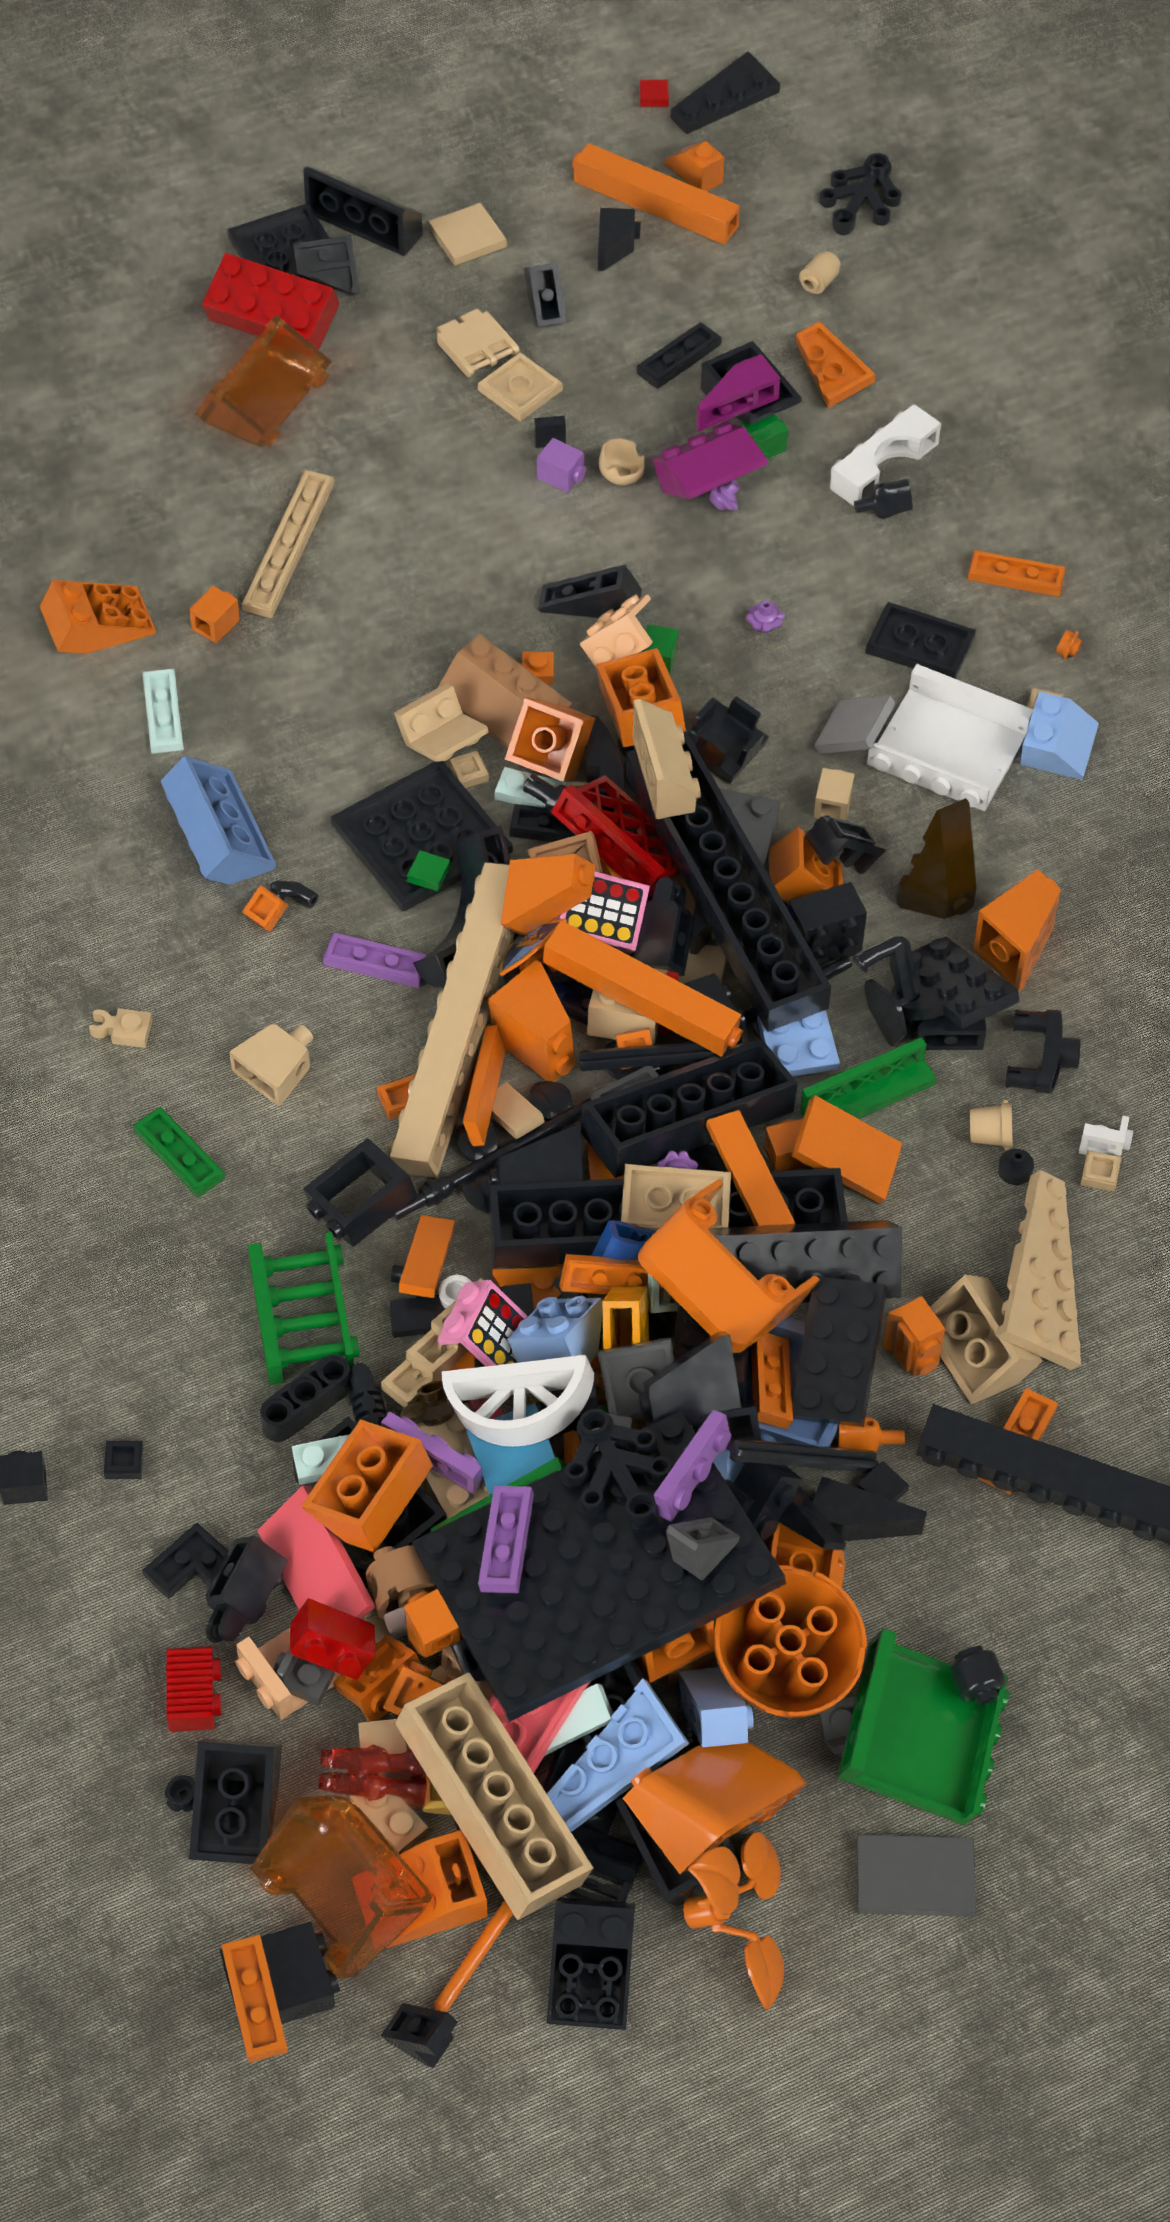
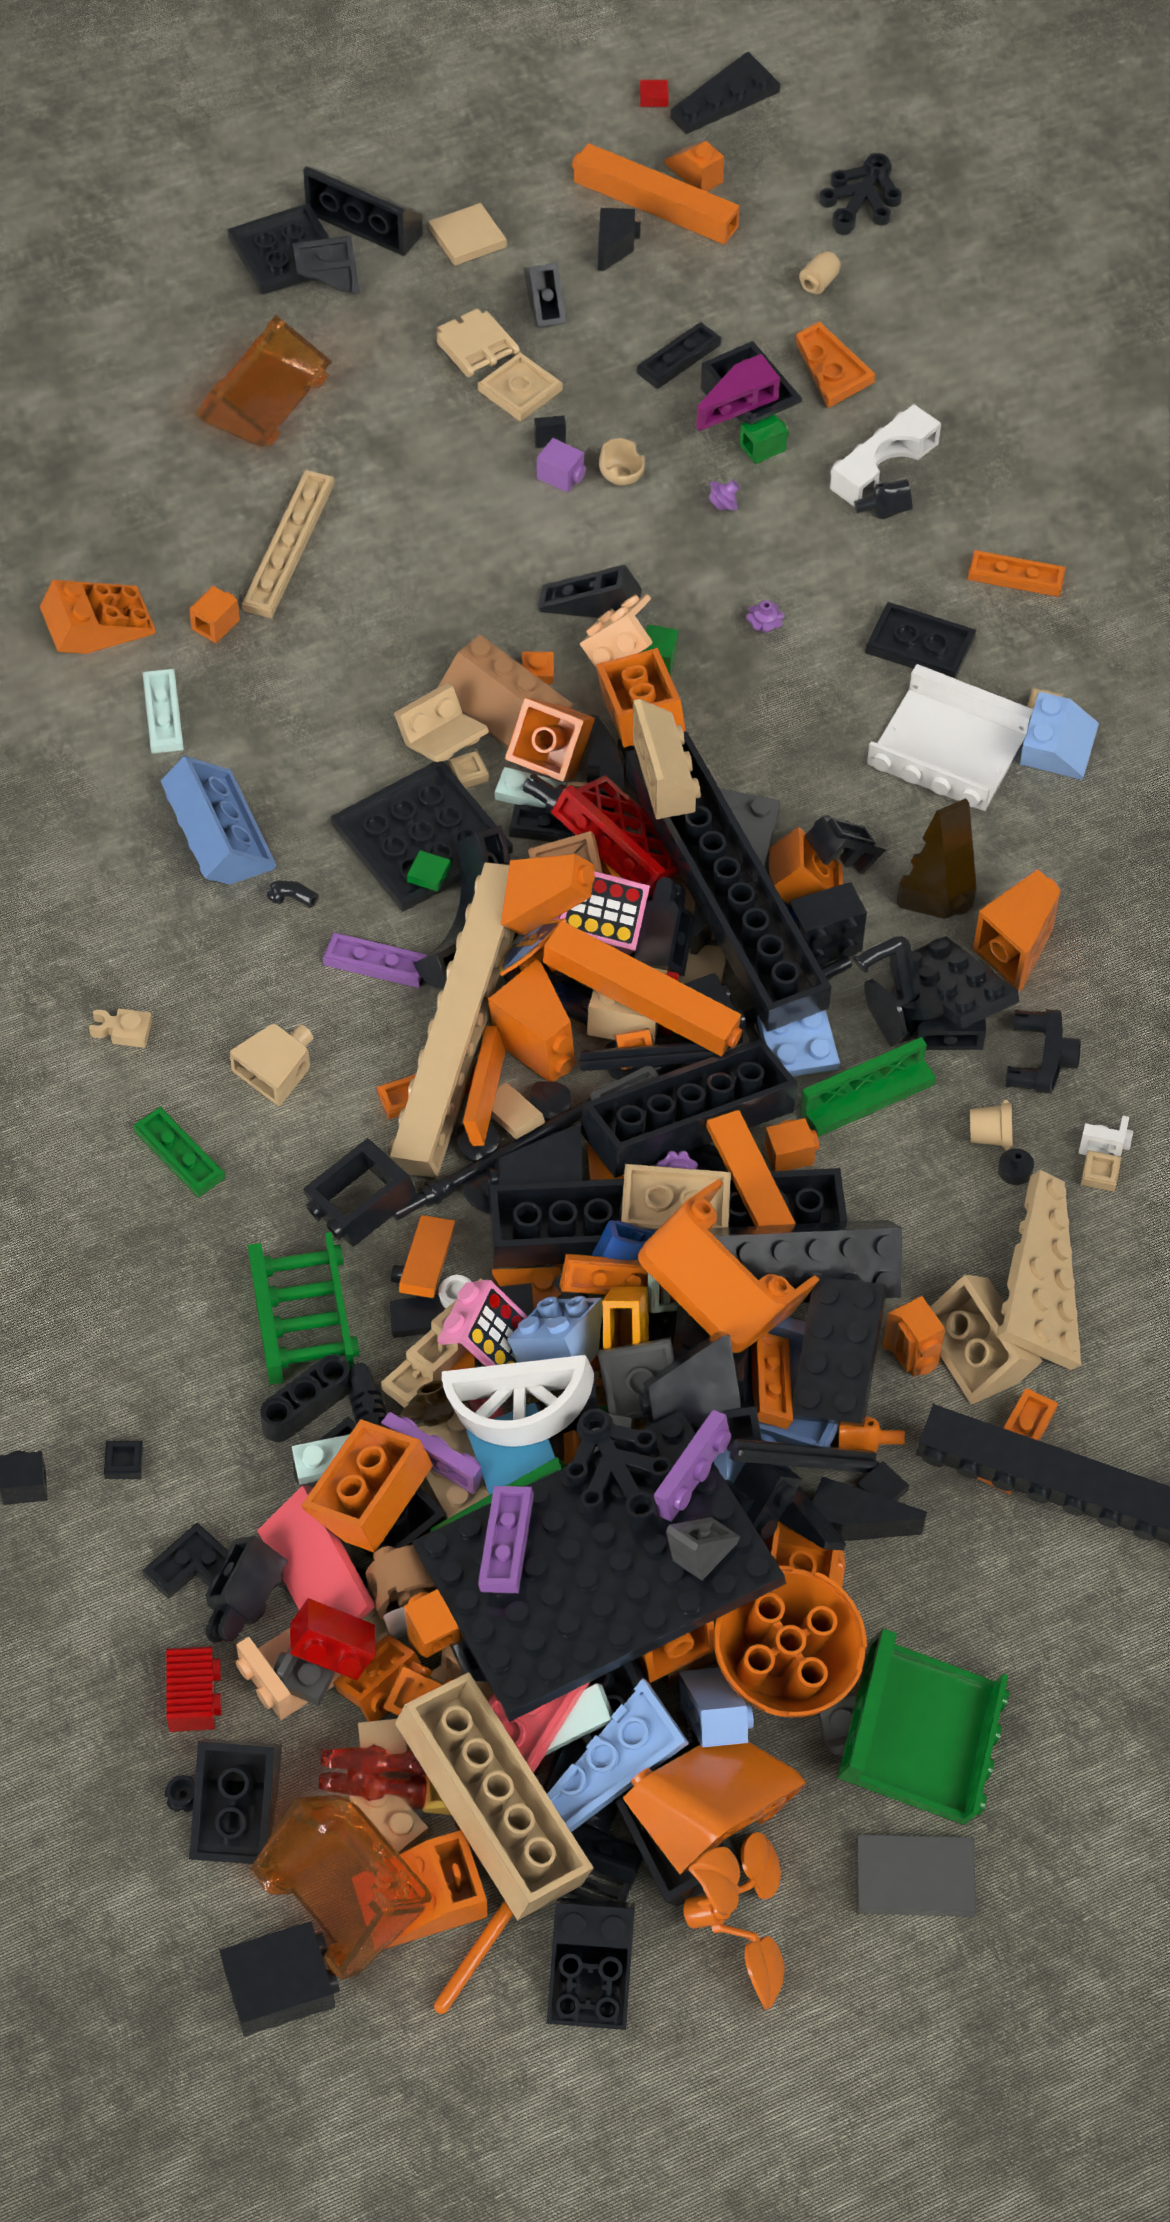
(251, 294): red brick -> none
(254, 1998): orange plate -> none
(265, 908): orange tile -> none
(421, 2032): black slope -> none
(708, 461): magenta slope -> none
(727, 736): black panel -> none
(834, 794): tan brick -> none
(842, 1141): orange tile -> none
(854, 724): light grey tile -> none
(977, 1675): black head -> none
(1069, 644): orange plate -> none

